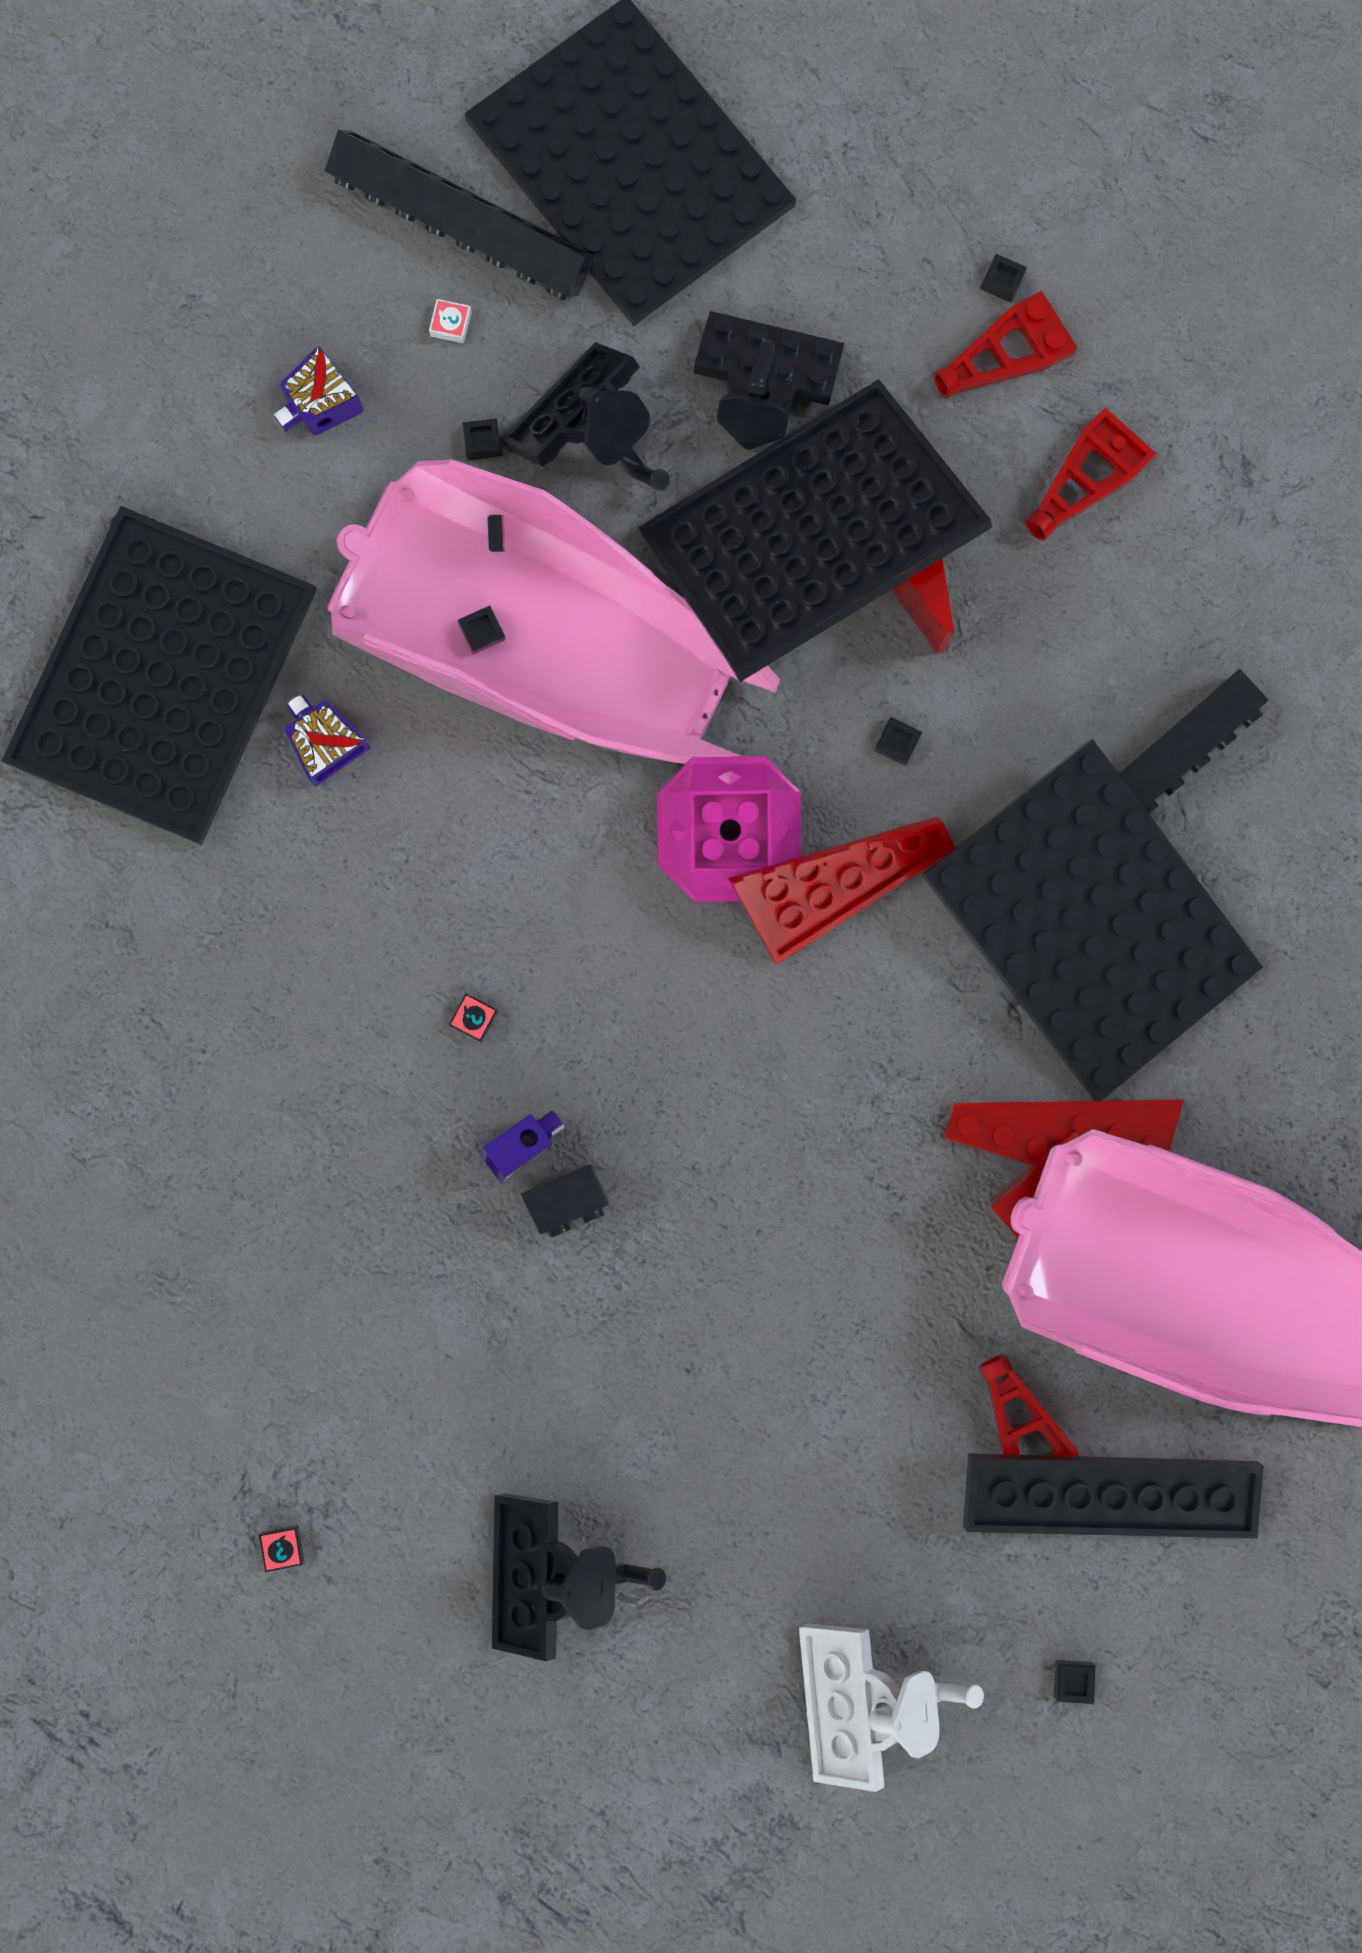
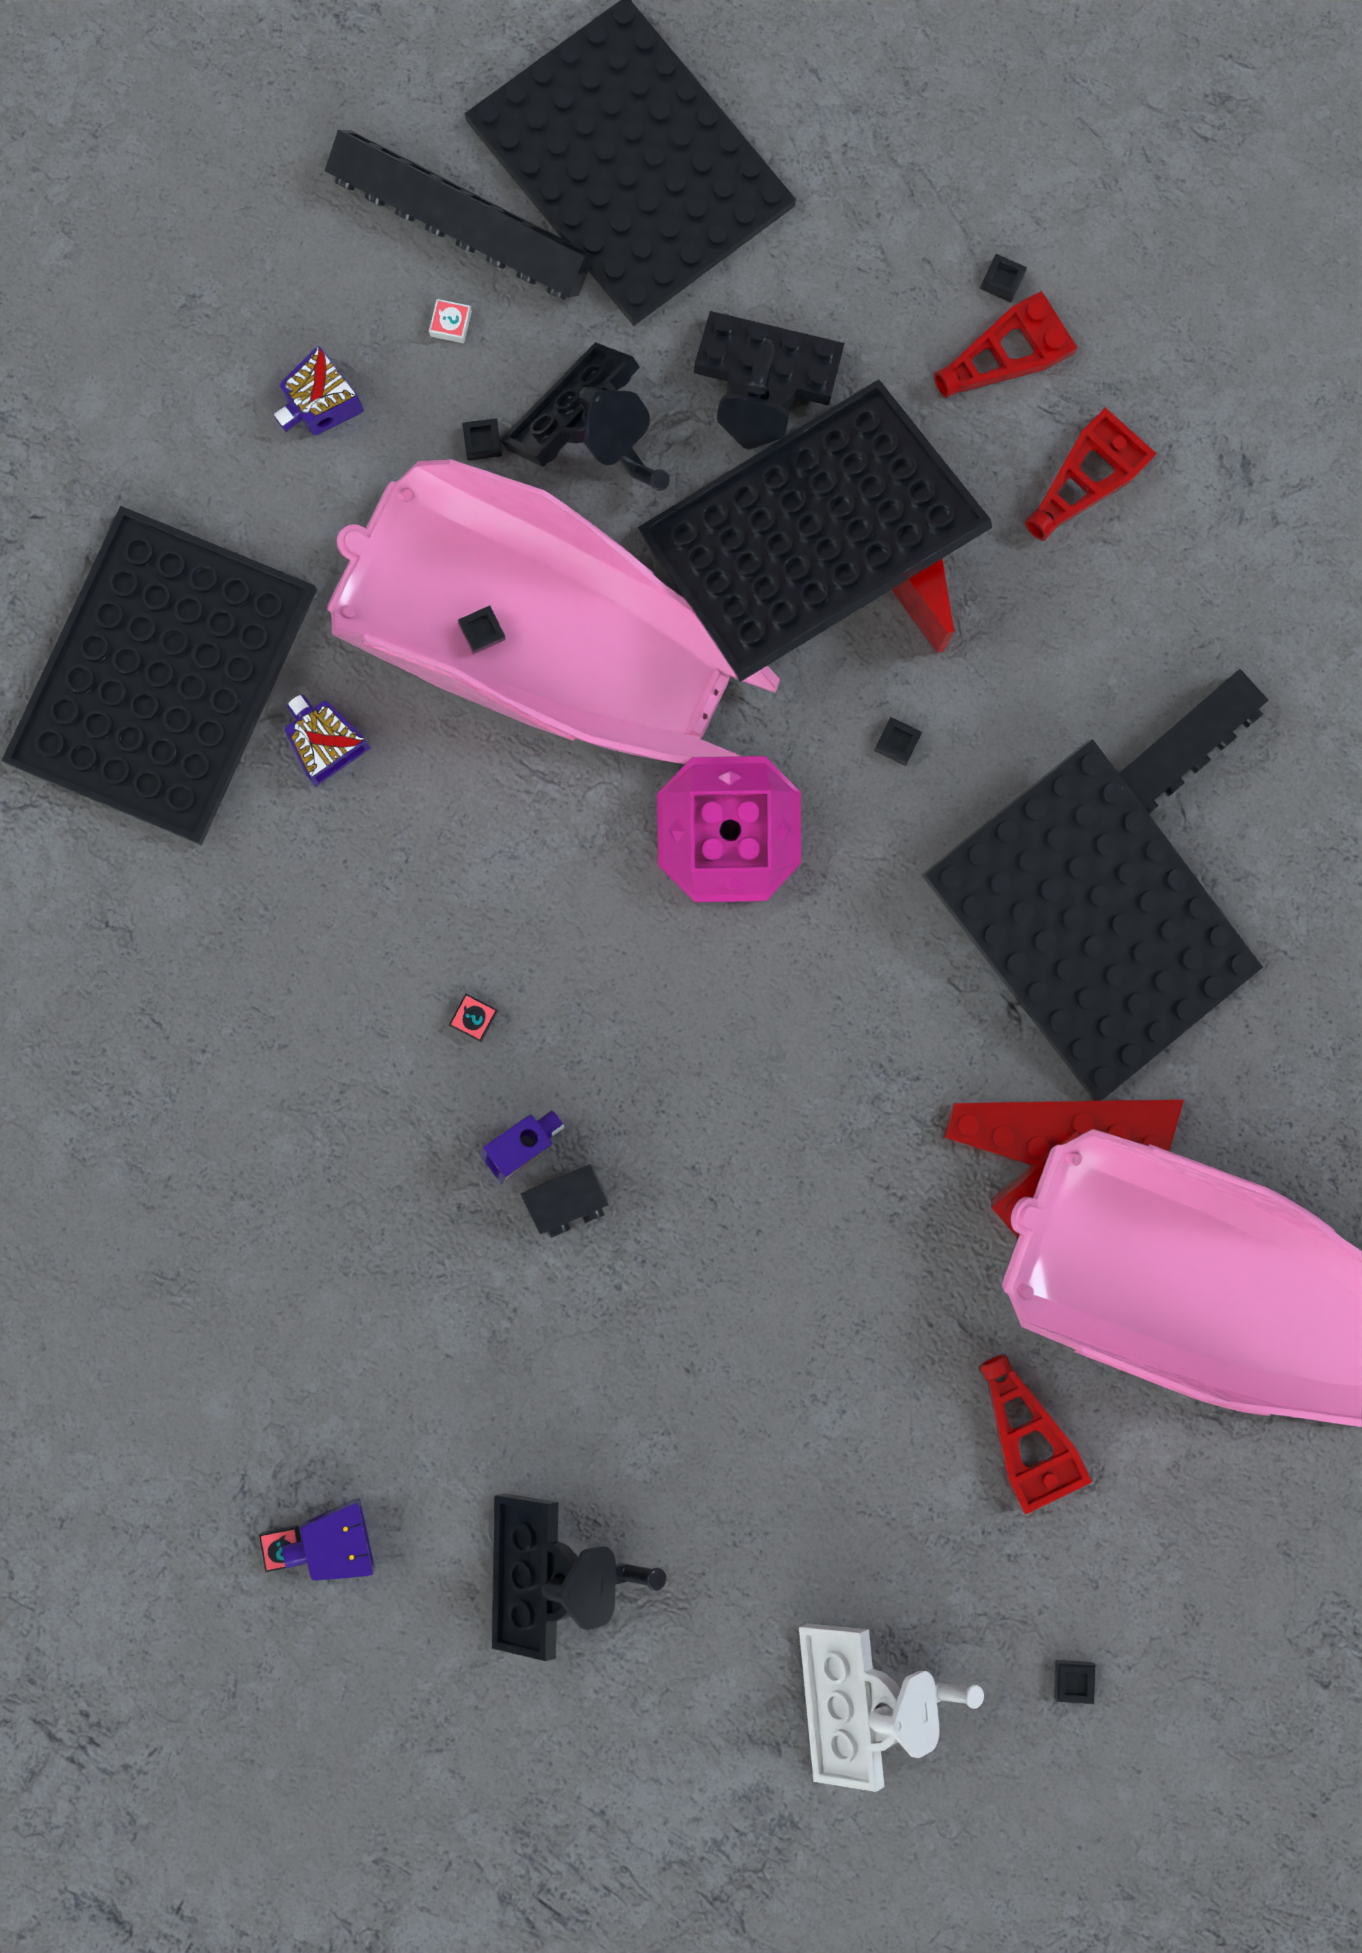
(333, 1544): none -> dark purple torso
(496, 533): black tile -> none
(818, 891): red wing -> none
(1112, 1496): black plate -> none

